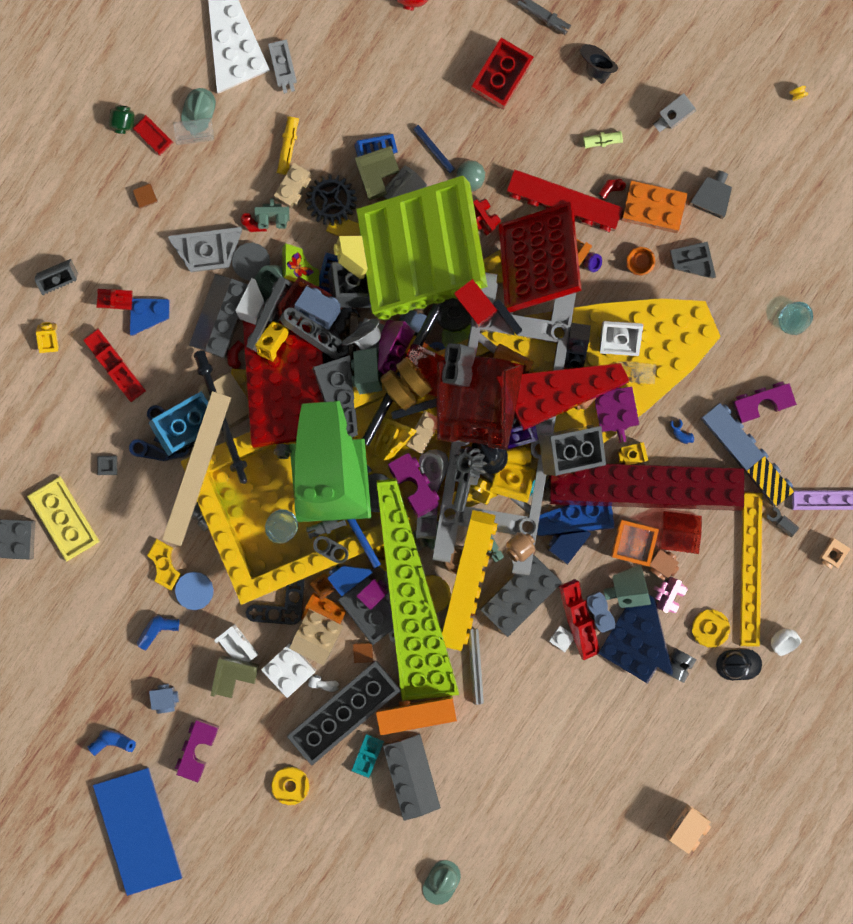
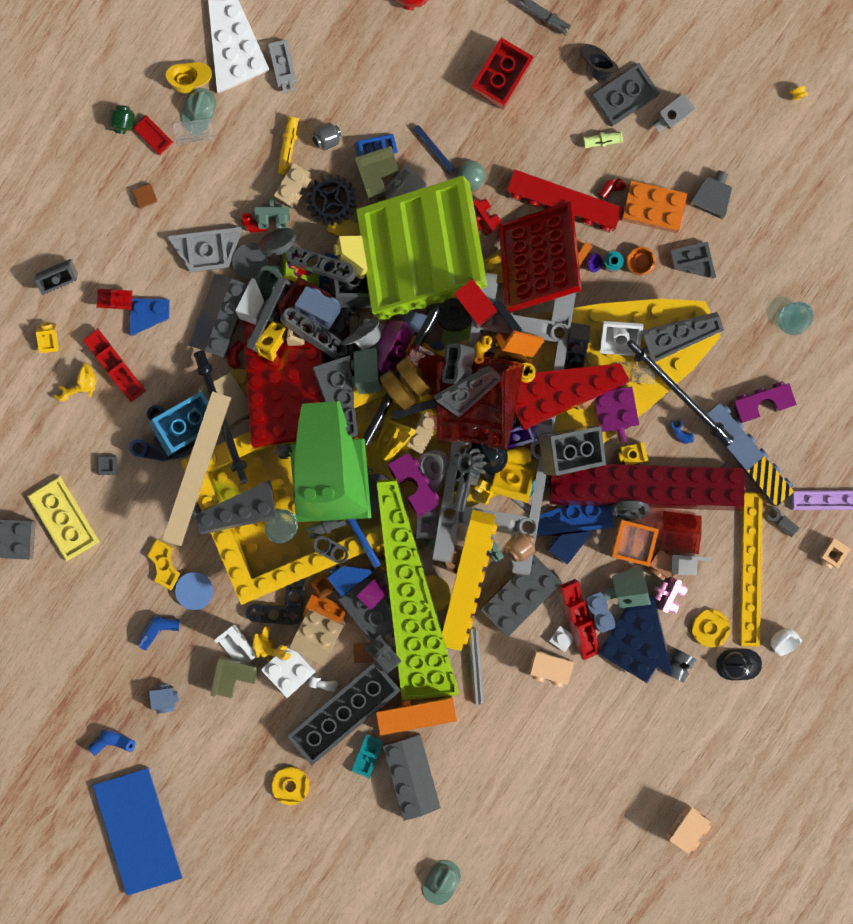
(86, 383): none -> yellow piece
(188, 76): none -> yellow piece
(201, 733): magenta arch -> none
(243, 509): none -> dark grey wing
(265, 647): none -> yellow piece
(277, 241): none -> dark grey tile
(294, 339): none -> tan slope
(319, 267): none -> dark grey beam
(326, 136): none -> dark grey head
(382, 654): none -> dark grey hips
(468, 391): none -> dark grey wing
(481, 347): none -> yellow arm
(519, 343): none -> orange panel
(530, 377): none -> yellow bush
(551, 667): none -> light nougat piece
(613, 267): none -> teal brick
(625, 94): none -> dark grey tile
(630, 510): none -> dark grey tile
(679, 335): none -> dark grey wing
(686, 564): none -> light grey panel
(716, 428): none -> black bar

